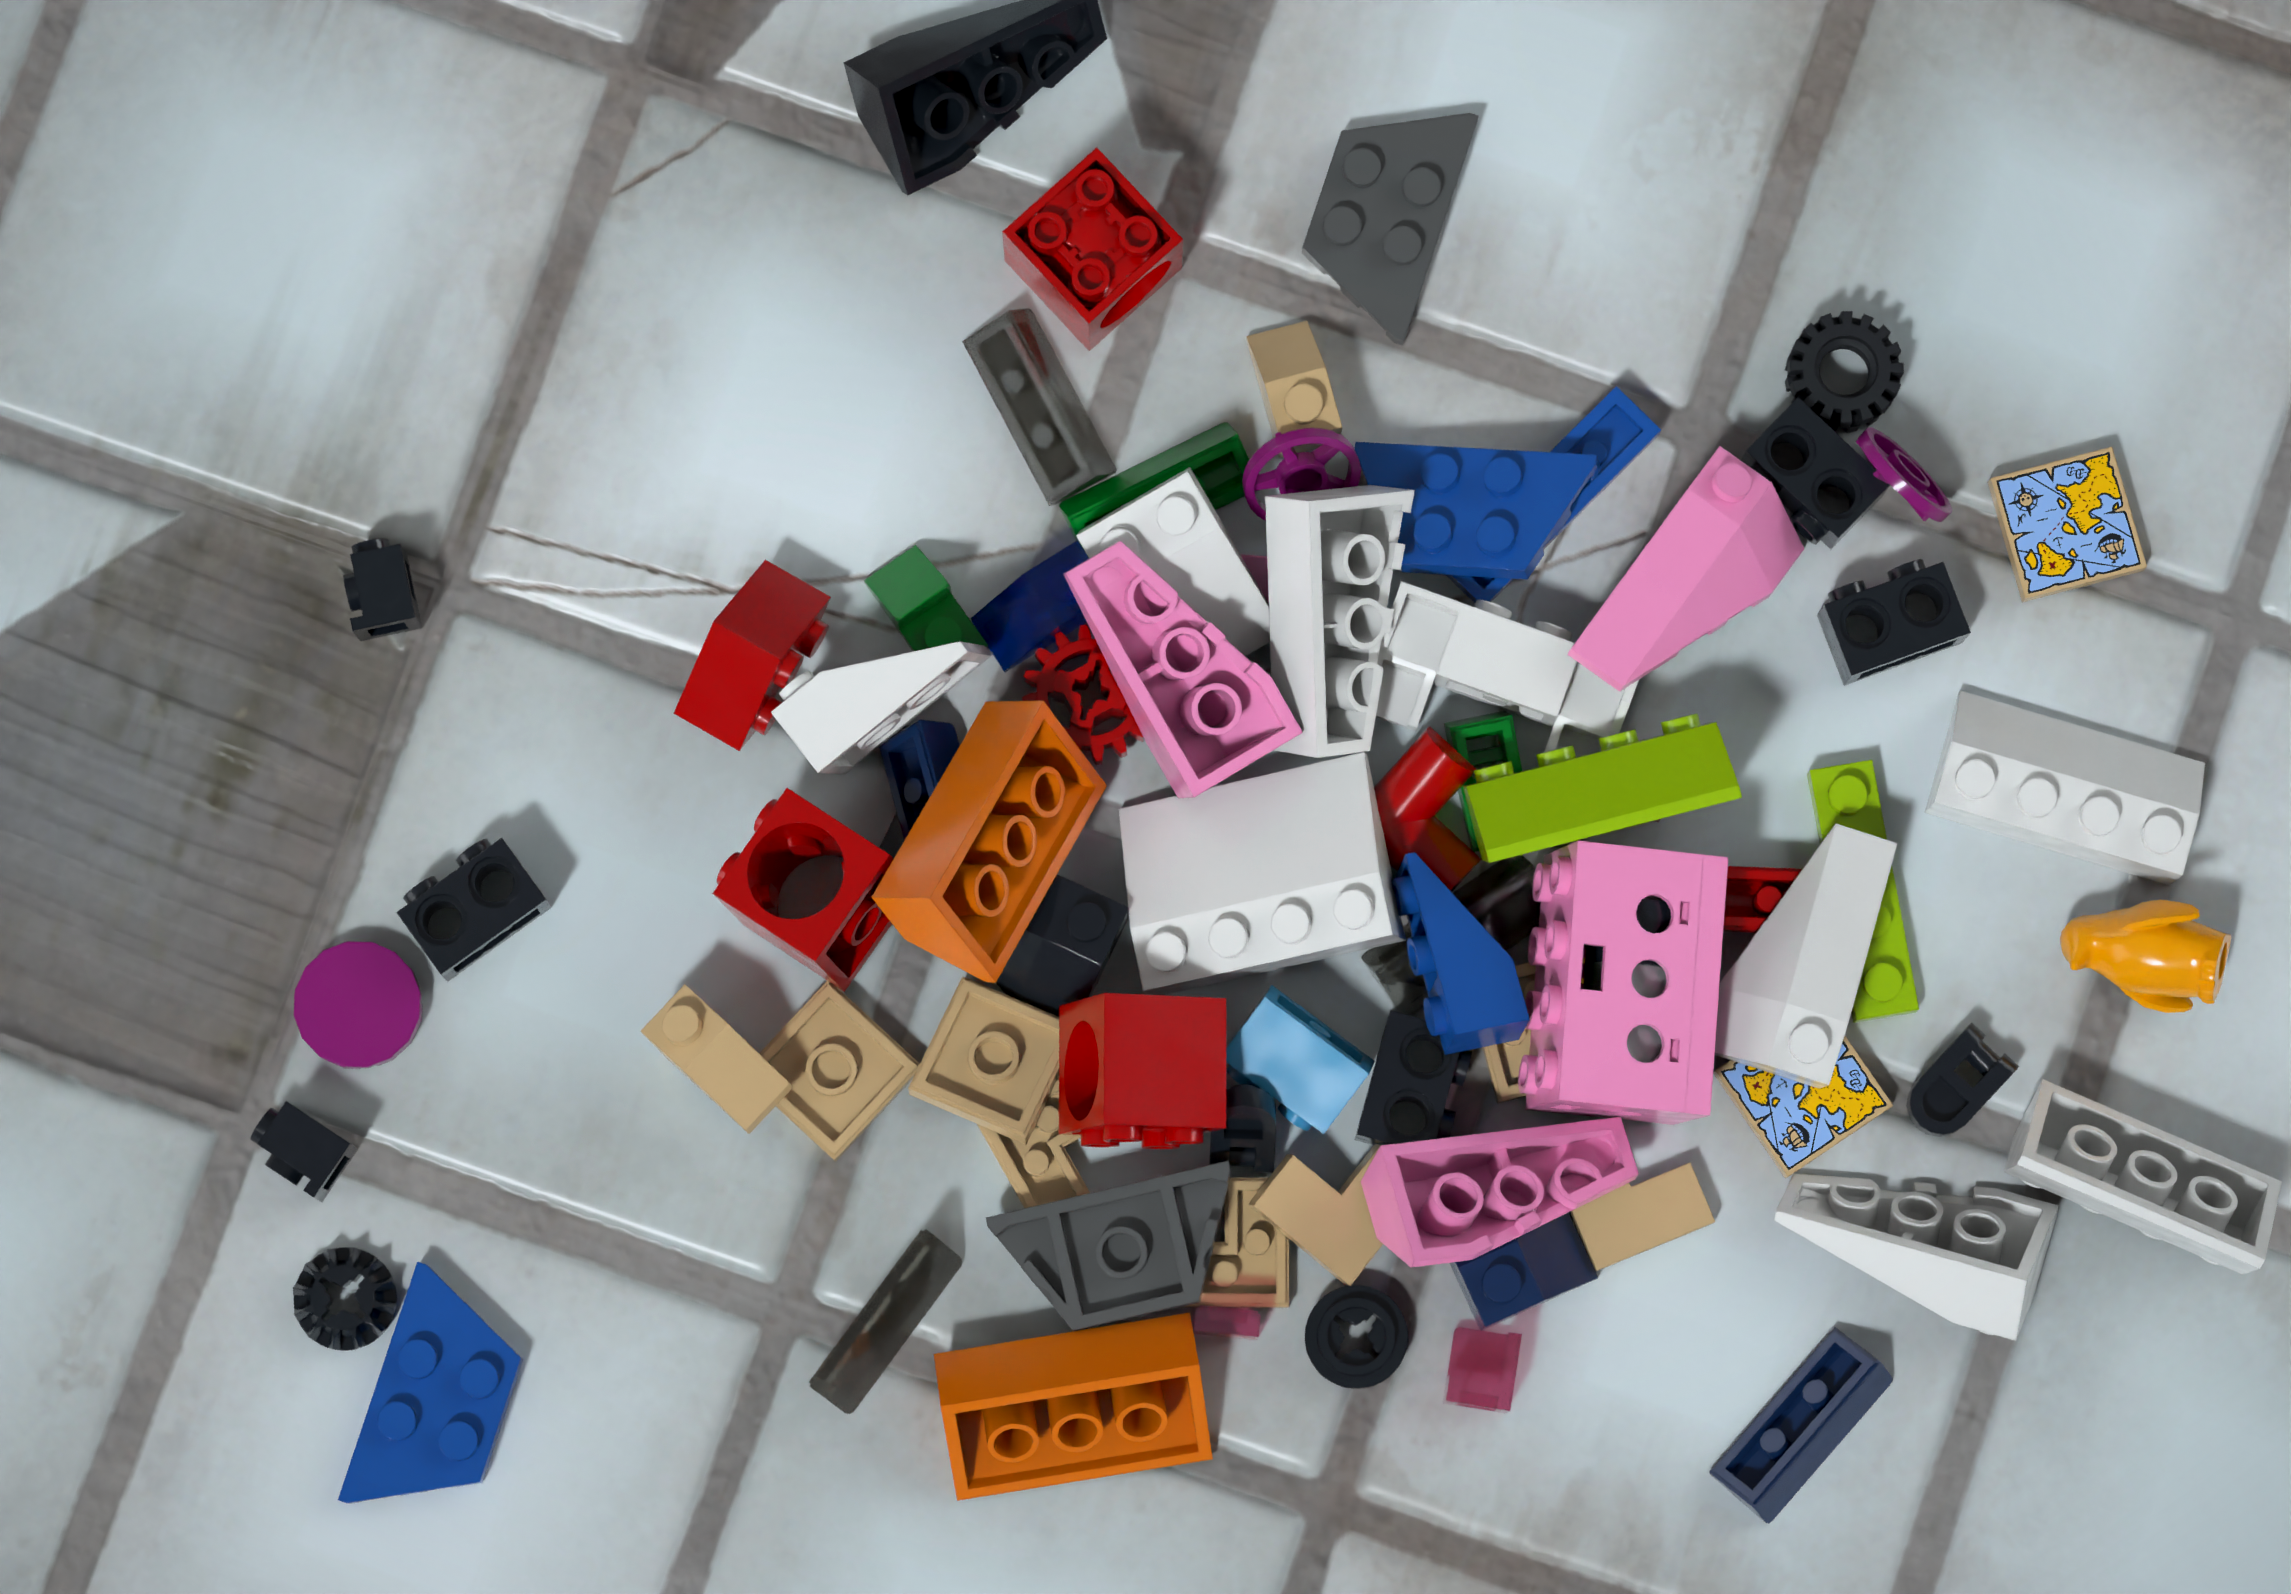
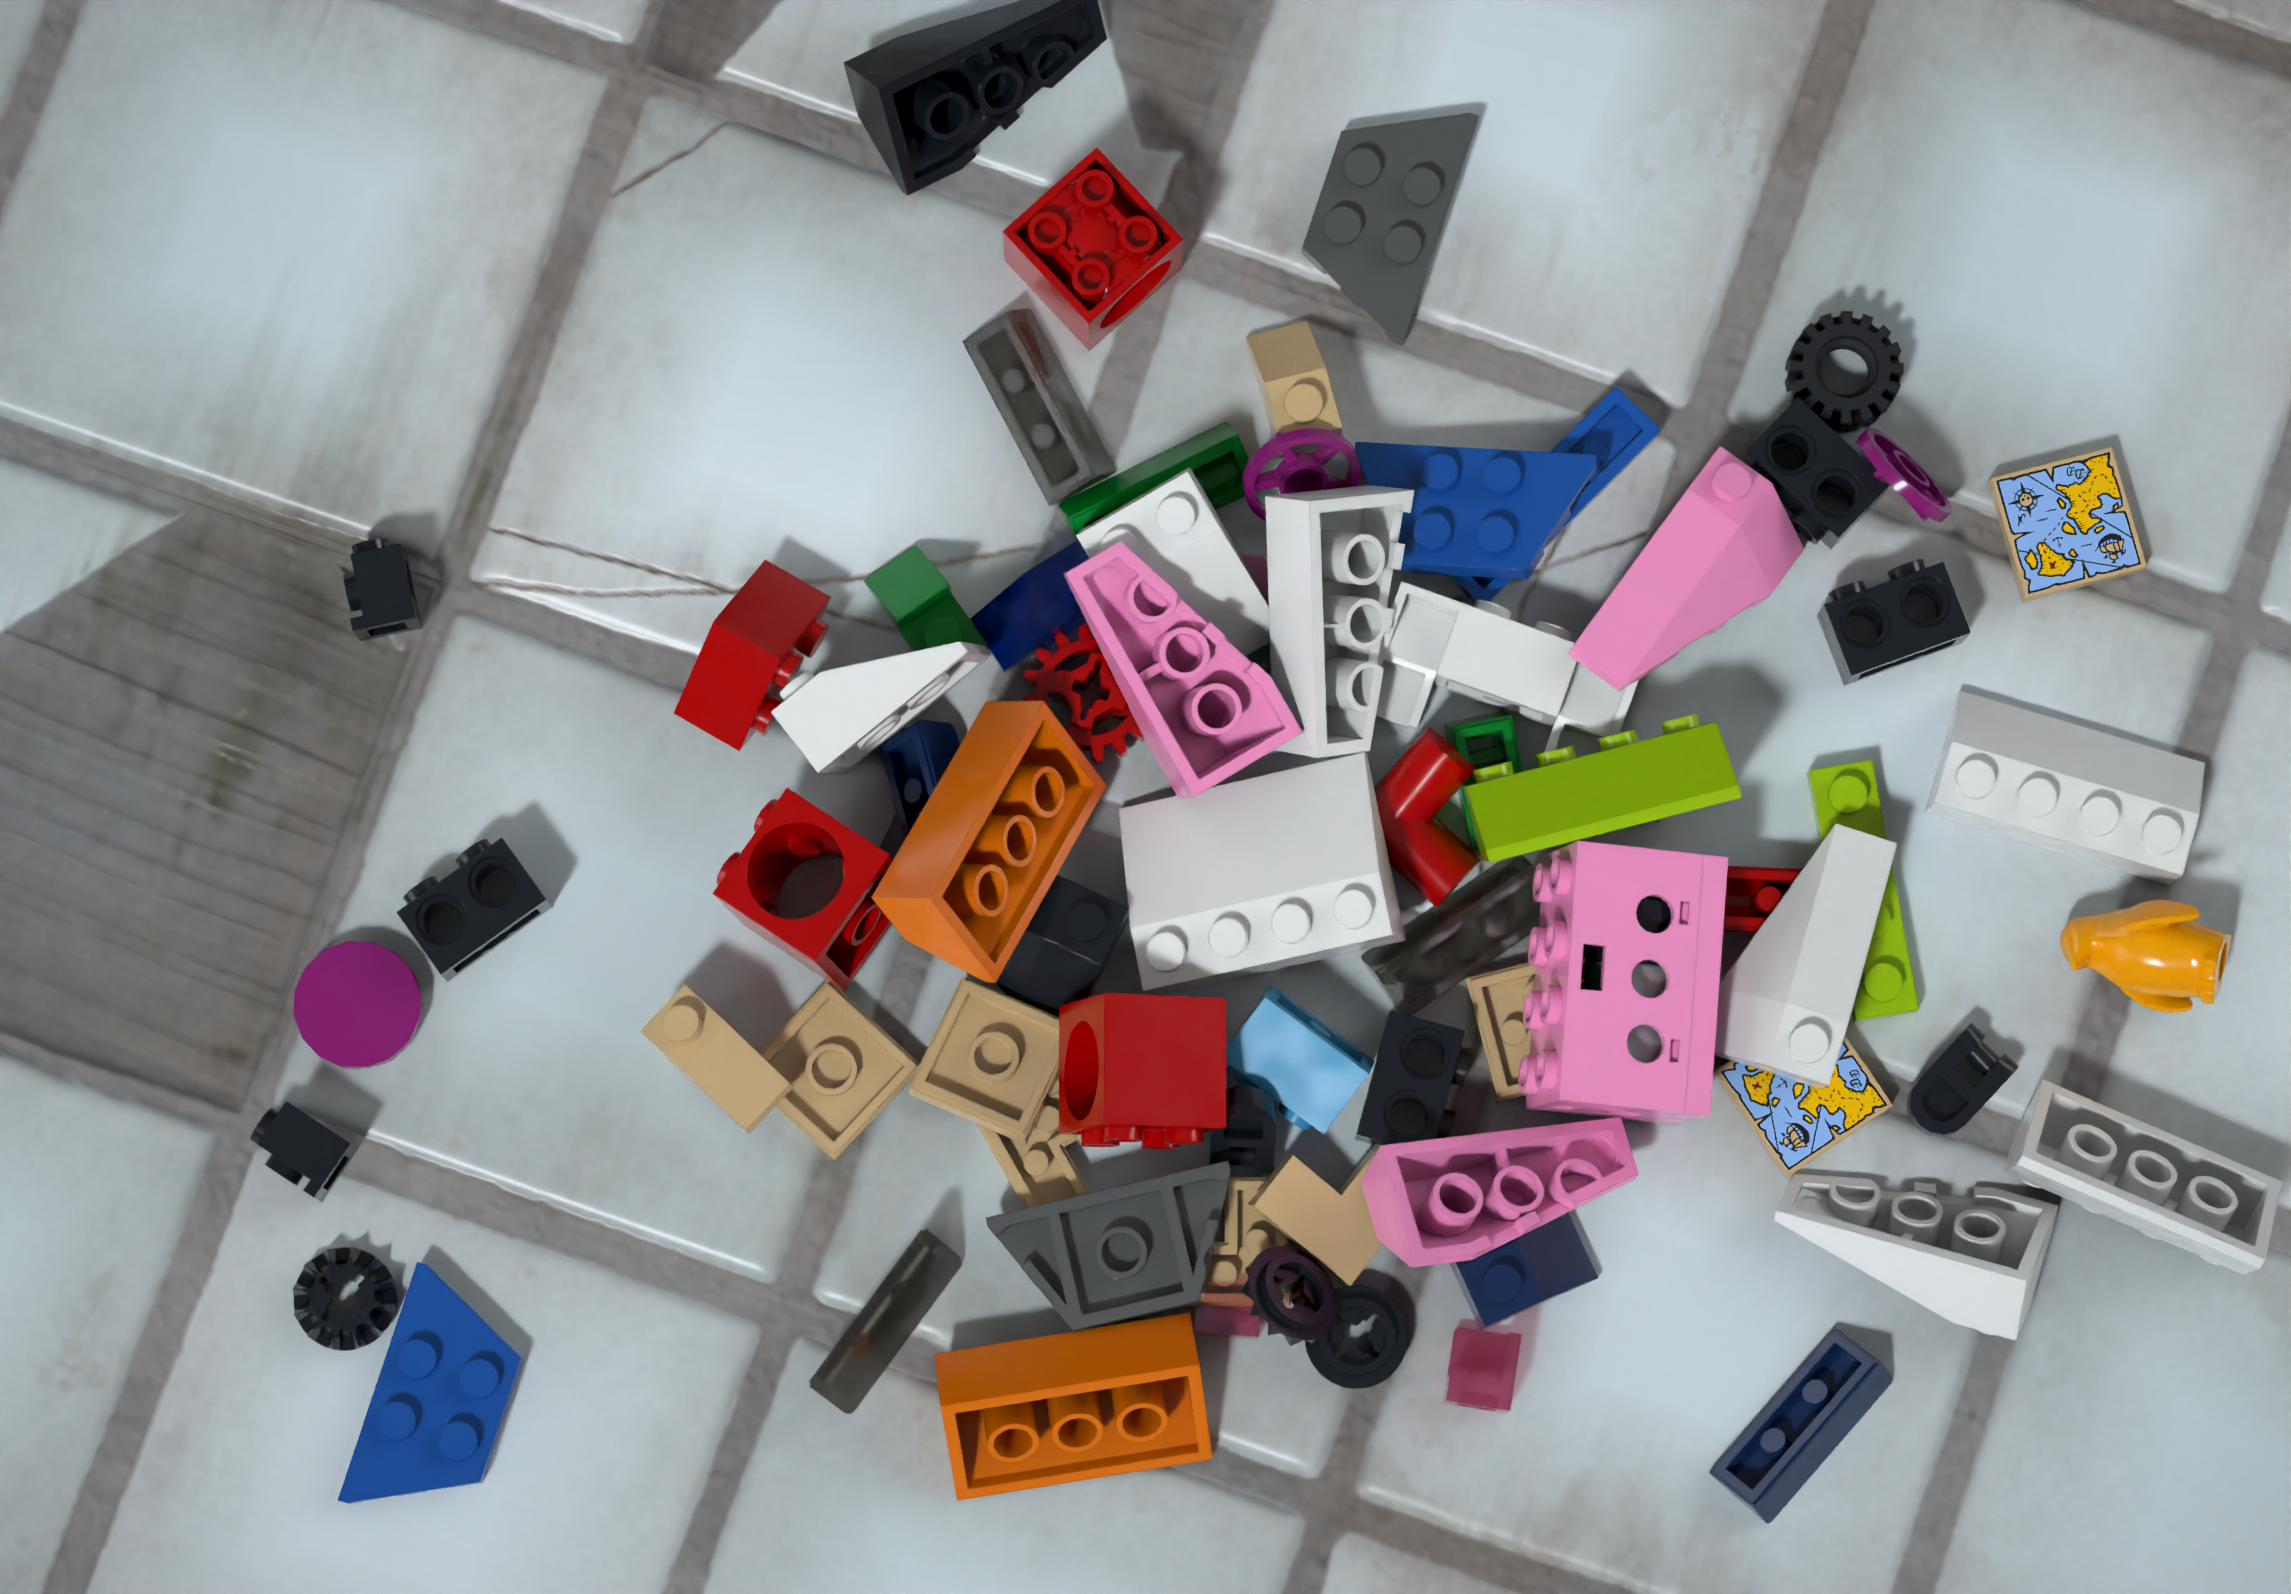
(1313, 1294): none -> black gear
(1466, 971): blue slope -> none
(1642, 1216): tan tile -> none

